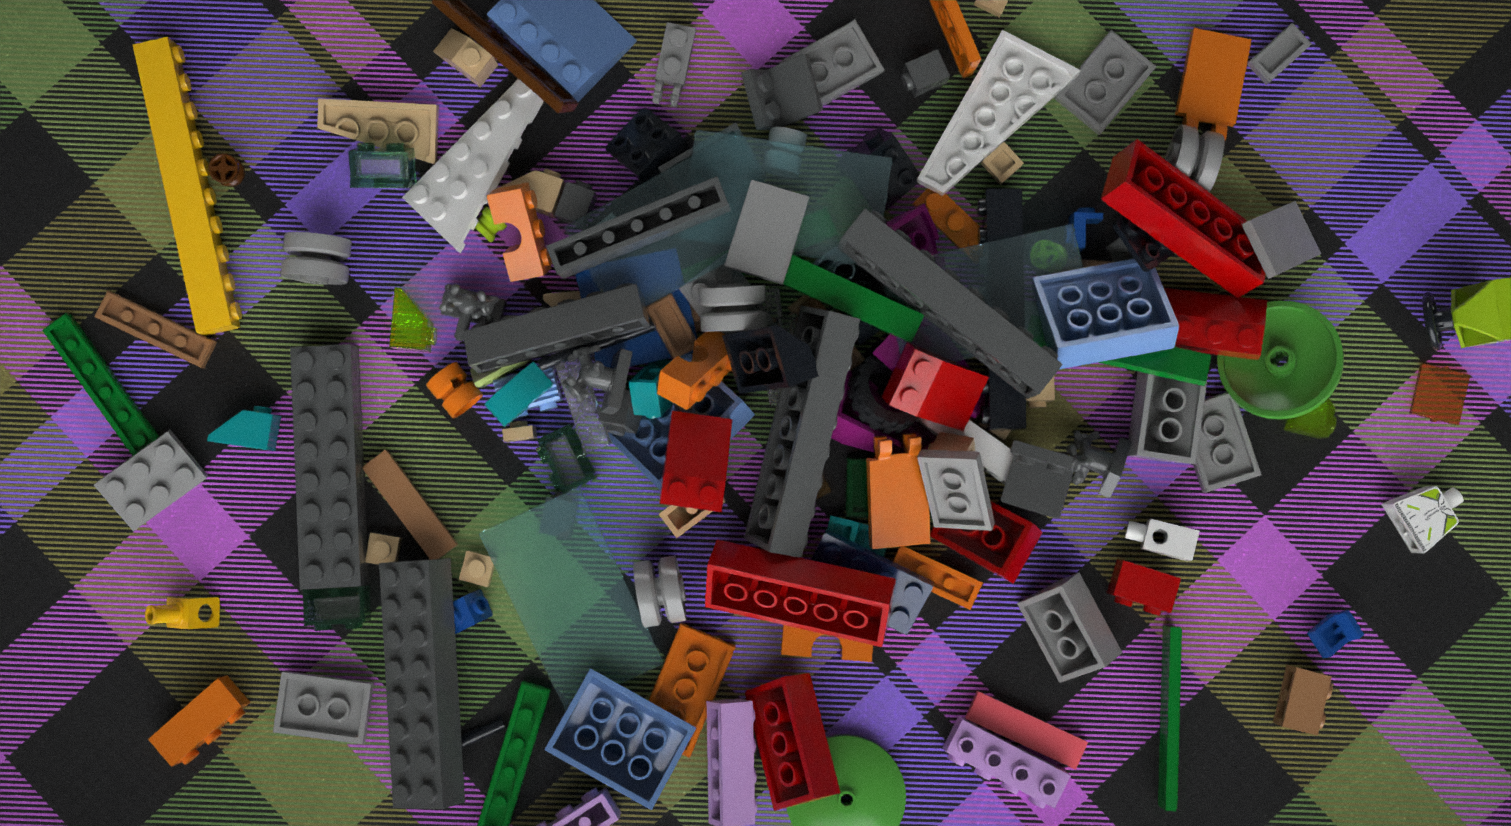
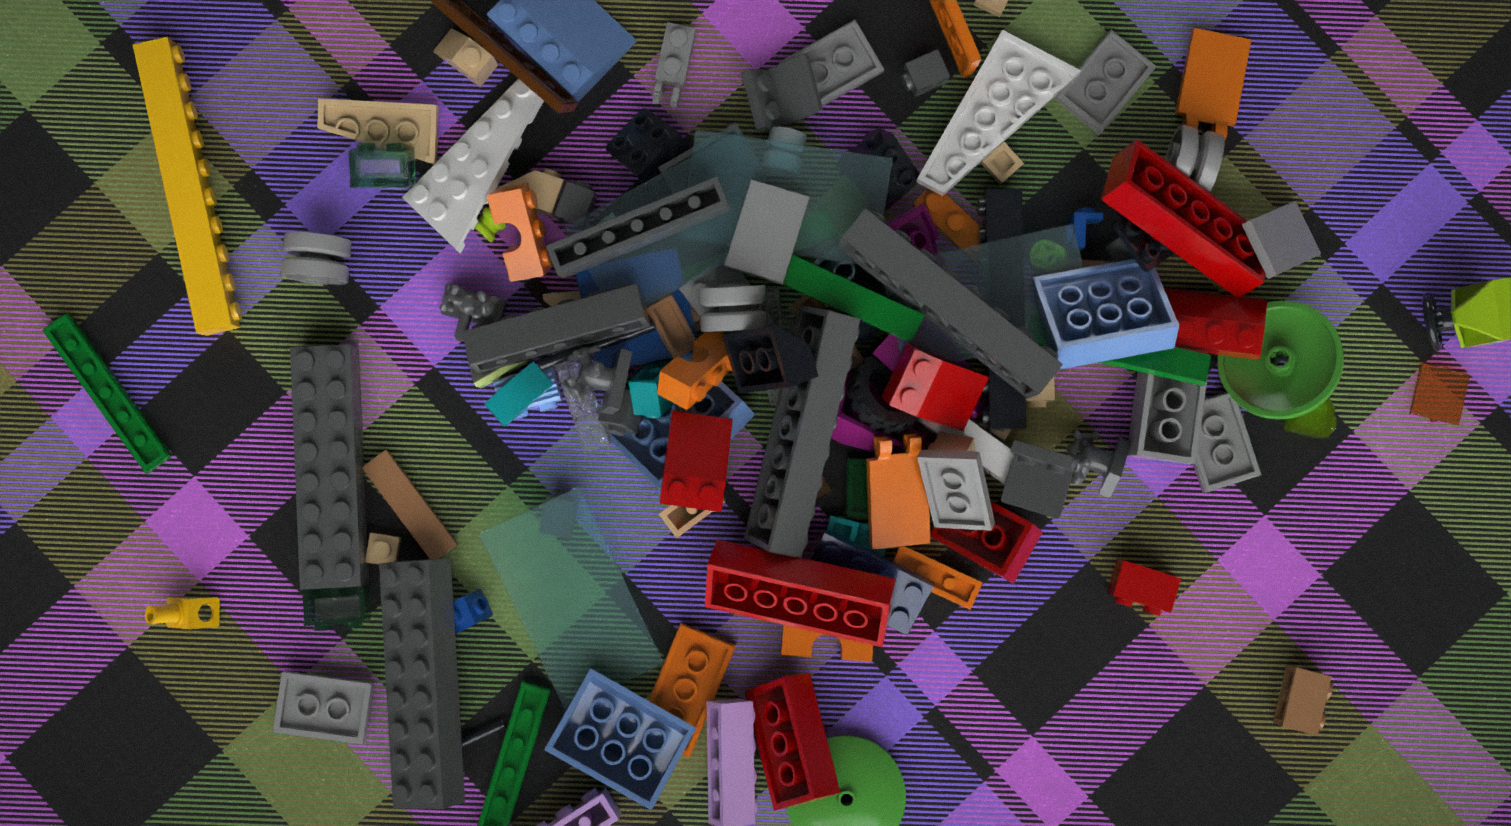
(151, 480): light grey plate -> none
(155, 329): medium nougat tile -> none
(200, 721): orange brick -> none
(220, 167): reddish brown wheel -> none
(249, 429): teal slope -> none
(410, 325): clear neon green slope -> none
(453, 388): orange wheel -> none
(477, 568): tan plate -> none
(519, 431): tan plate -> none
(566, 459): clear green window -> none
(658, 591): light grey wheel -> none
(1005, 762): lavender brick -> none
(1026, 730): coral tile -> none
(1070, 628): light grey slope -> none
(1169, 717): green tile -> none
(1177, 543): white torso -> none
(1279, 53): light grey tile -> none
(1334, 632): blue bracket -> none
(1424, 516): white torso -> none

